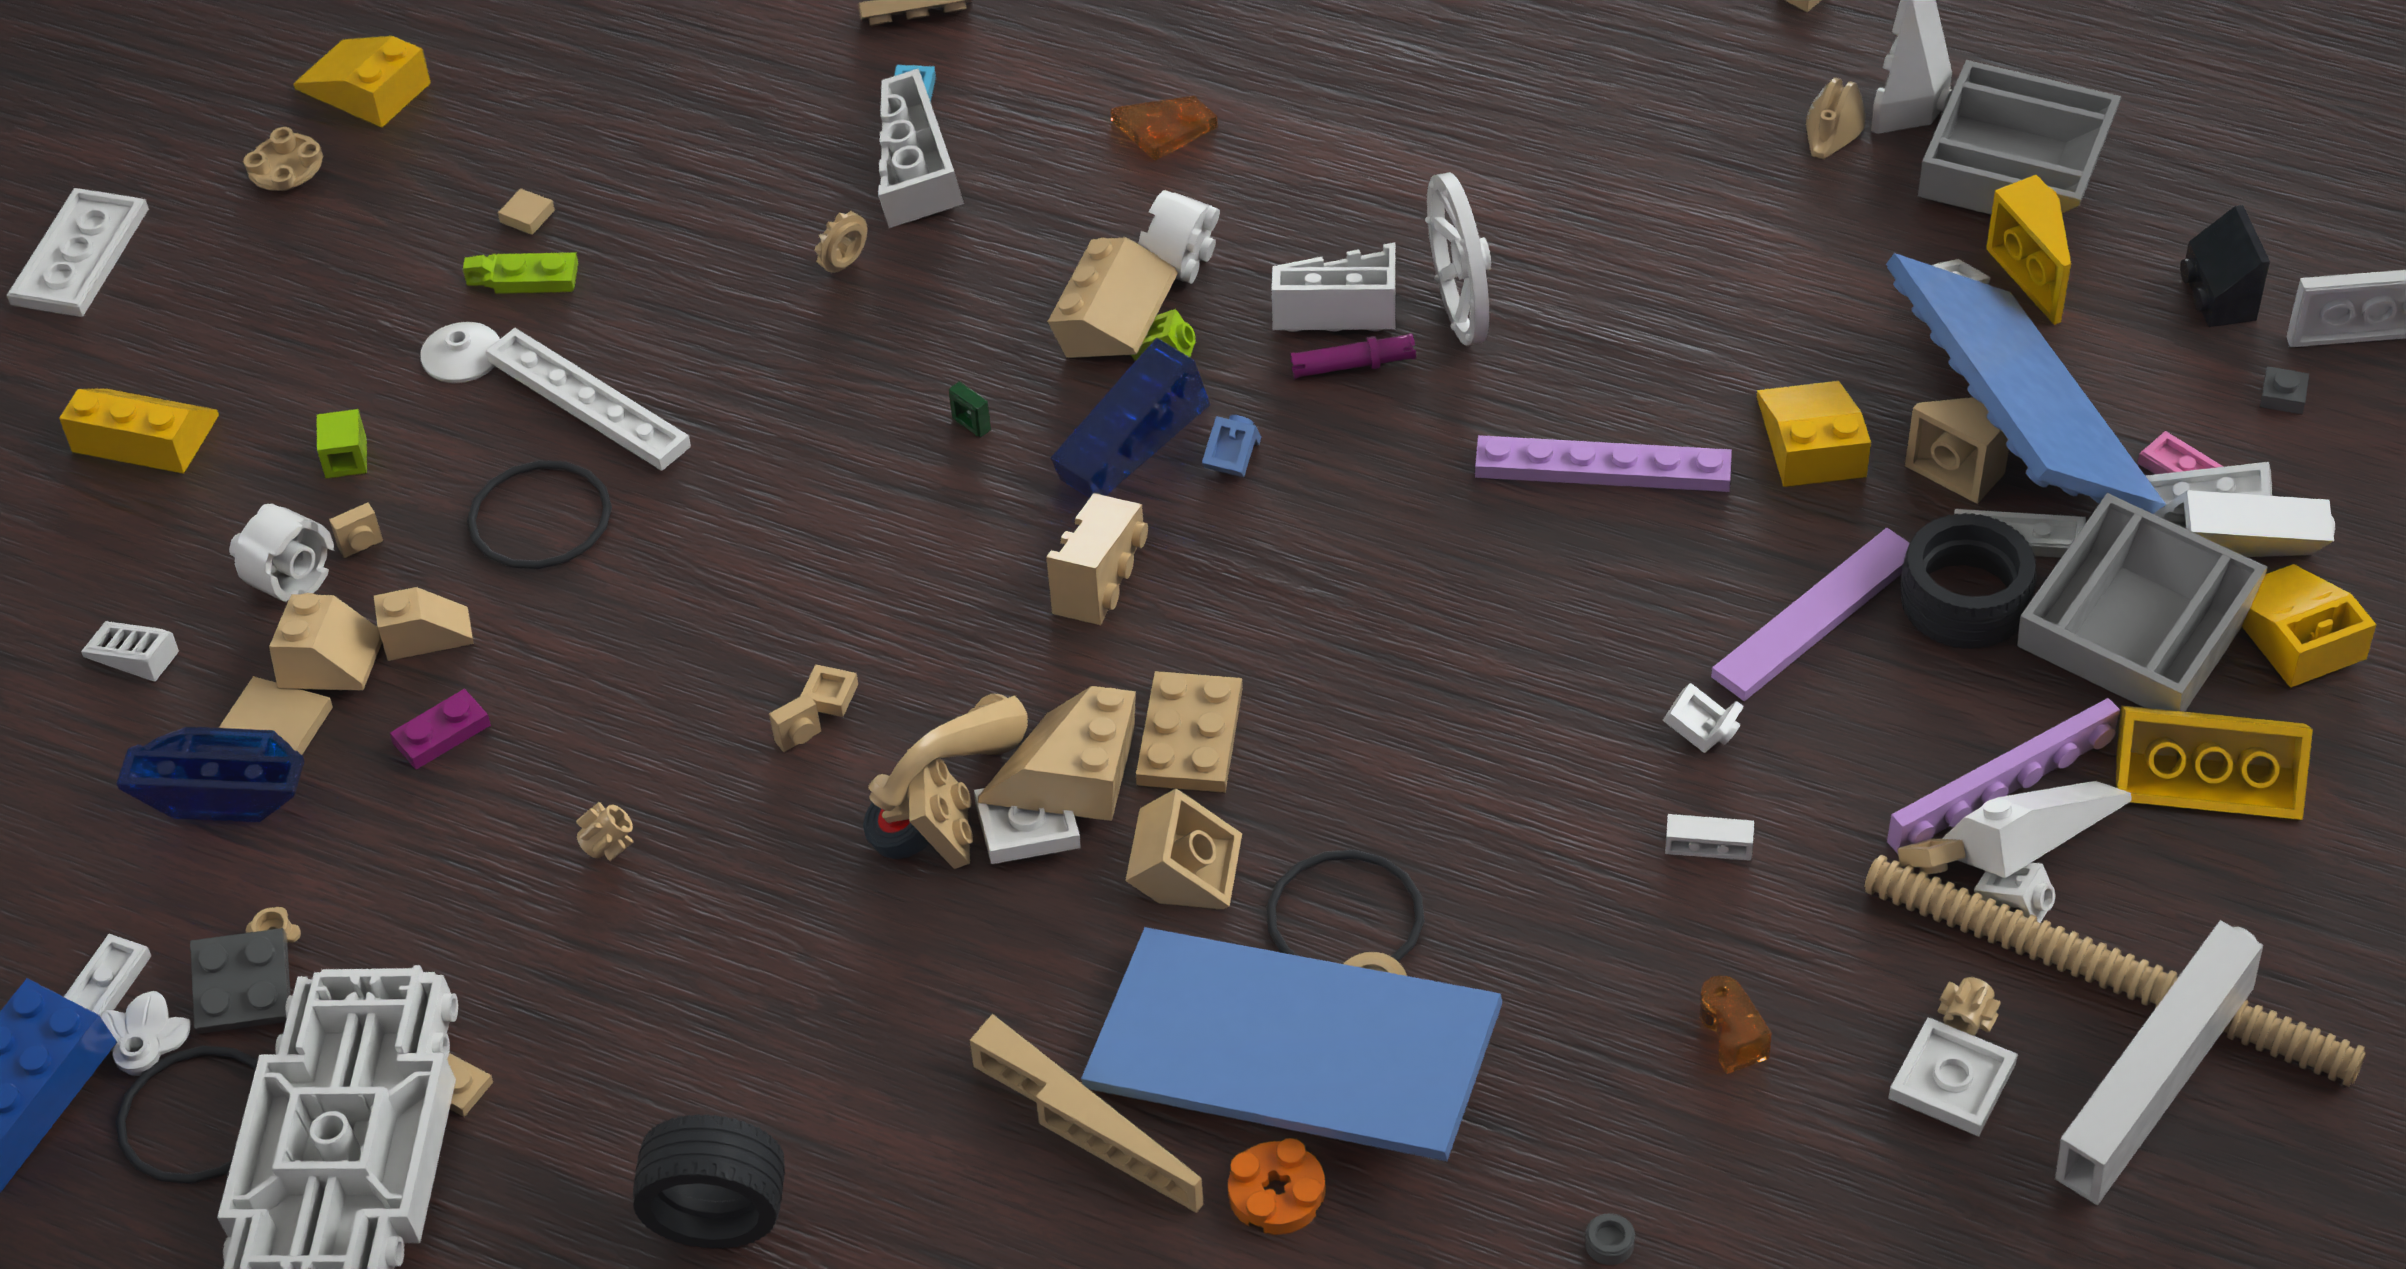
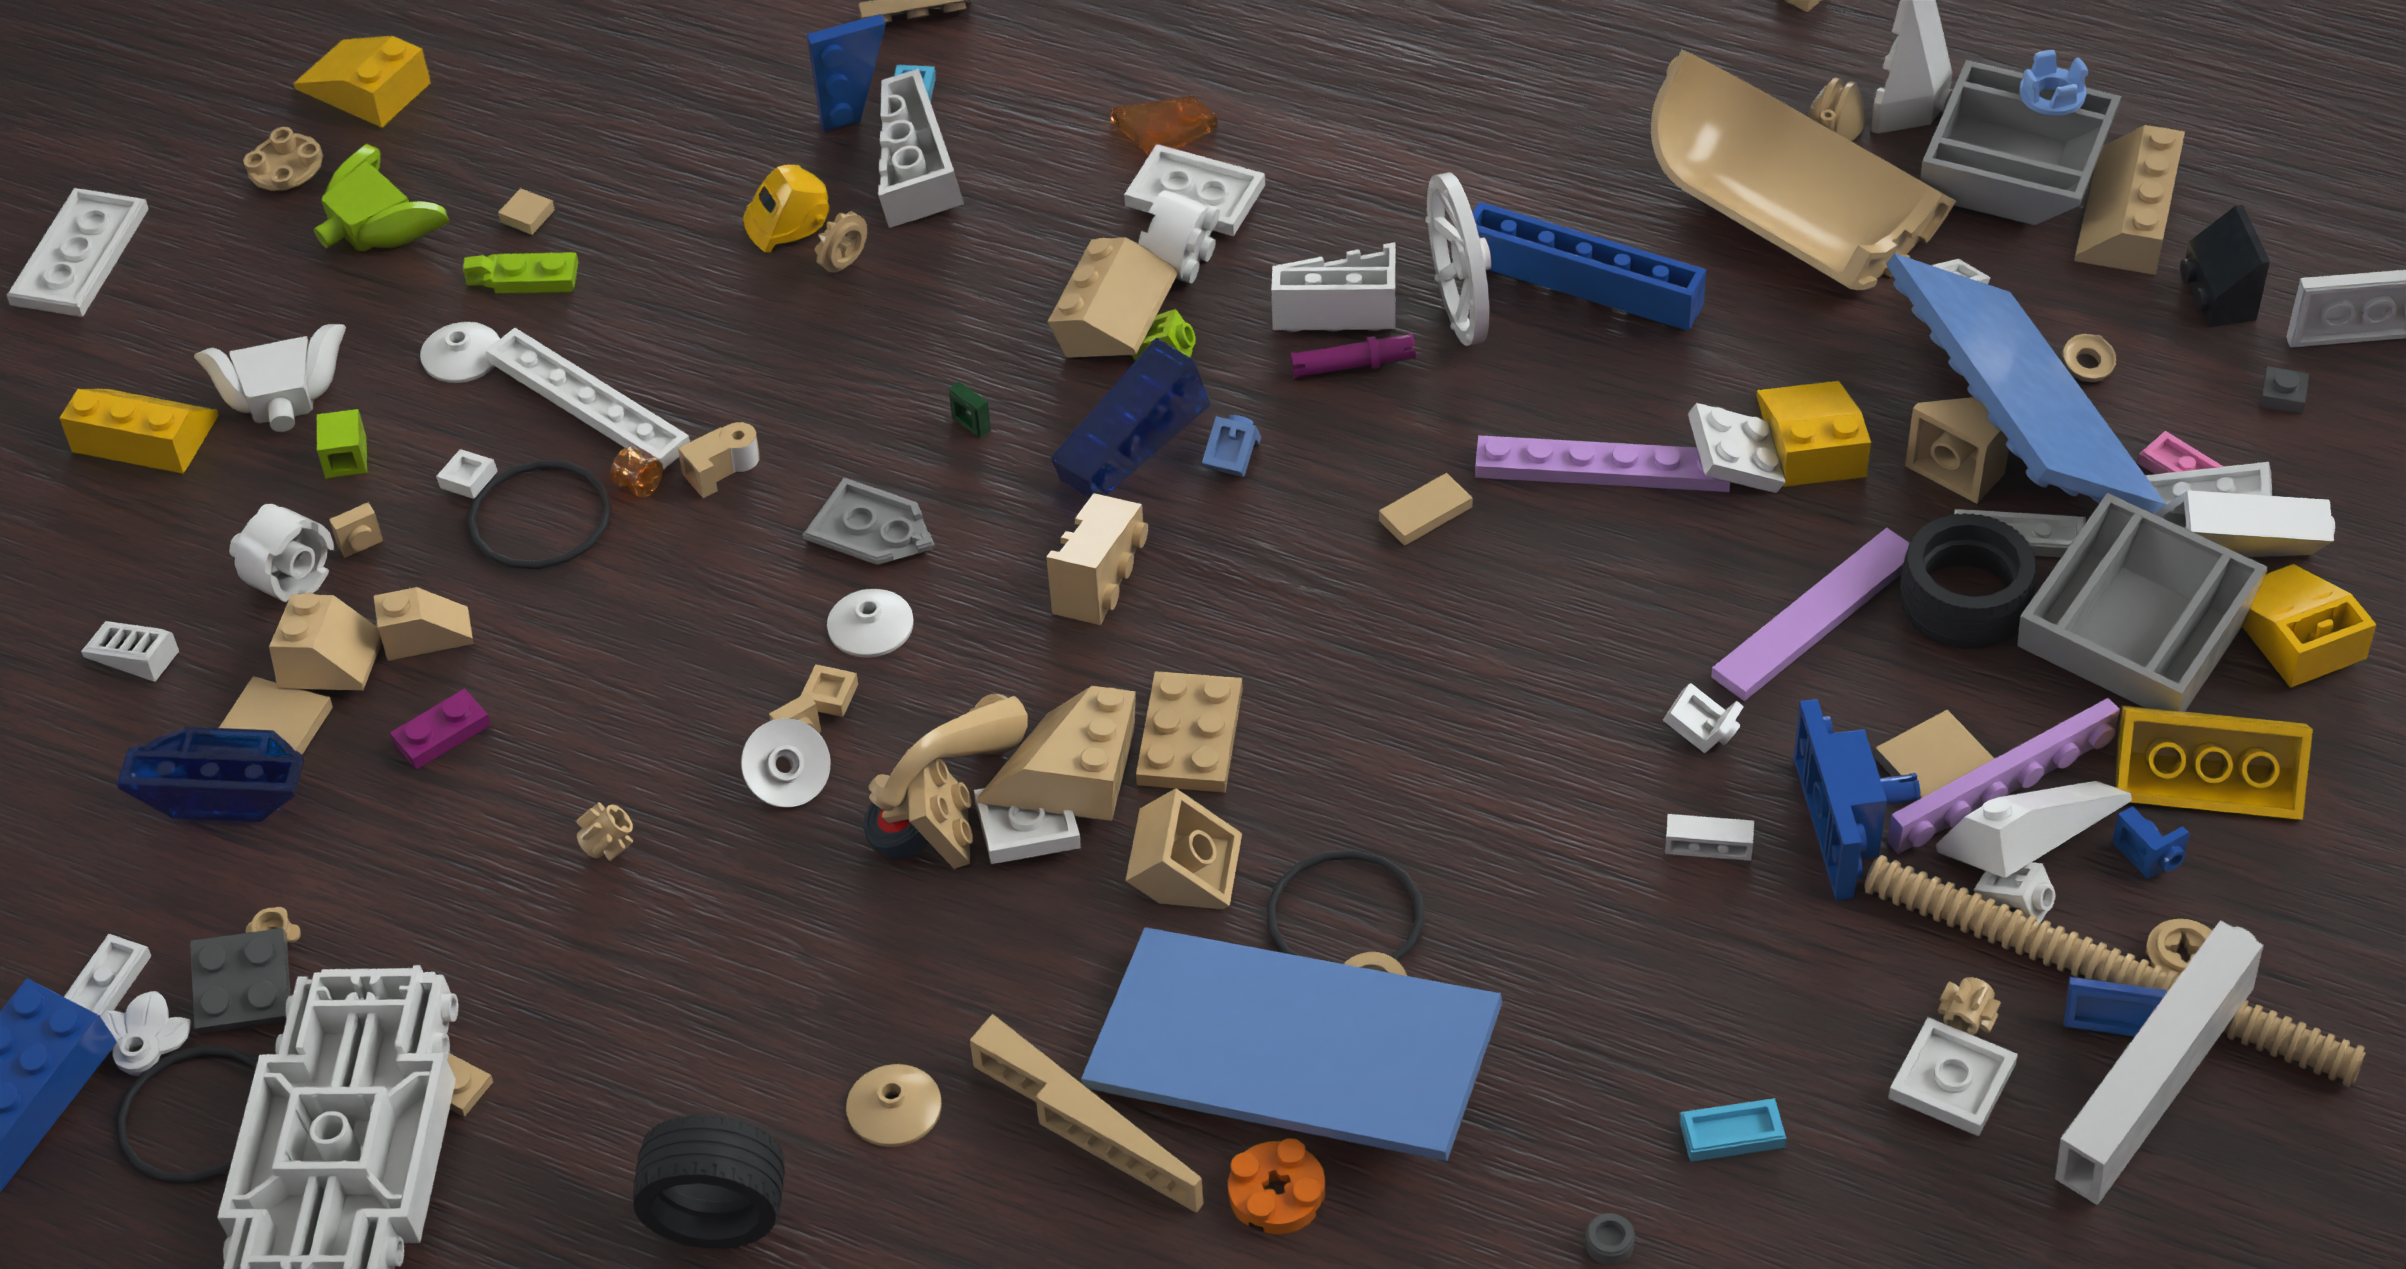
(276, 377): none -> white torso
(371, 209): none -> lime torso
(466, 473): none -> white plate
(636, 471): none -> clear orange wheel
(718, 456): none -> tan leg
(786, 207): none -> yellow helmet
(802, 748): none -> white dish
(843, 69): none -> blue wing
(869, 524): none -> light grey tile
(870, 623): none -> white dish
(894, 1120): none -> tan dish
(1199, 178): none -> white plate
(1425, 509): none -> tan tile
(1591, 267): none -> blue brick
(1732, 1130): none -> medium azure tile
(1734, 1018): clear orange leg -> none
(1736, 448): none -> white plate
(1788, 175): none -> tan panel
(1844, 795): none -> blue brick
(1931, 854): tan plate -> none
(1935, 751): none -> tan tile
(2032, 242): yellow slope -> none
(2044, 75): none -> light blue piece
(2094, 346): none -> tan piece
(2109, 1006): none -> blue tile
(2130, 200): none -> tan slope
(2145, 846): none -> blue bracket
(2166, 940): none -> tan gear

